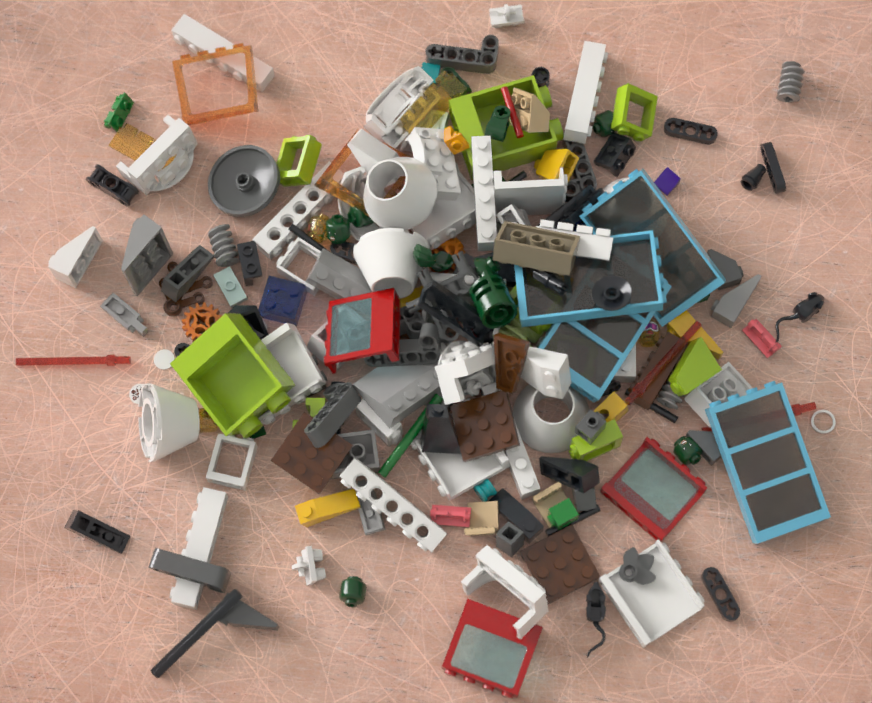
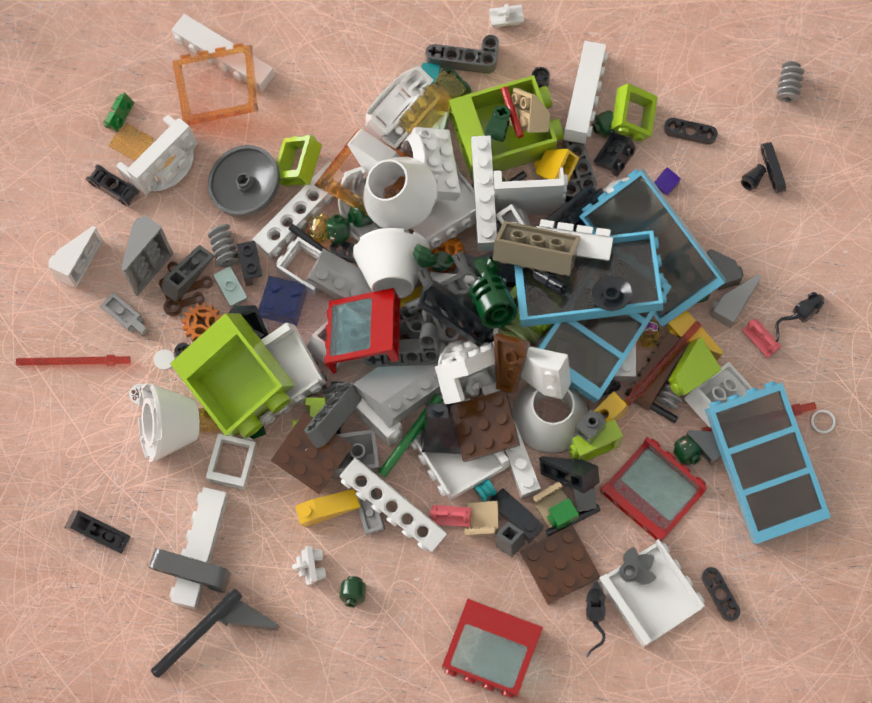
(455, 141): light orange bracket -> none
(525, 587): white piece -> none

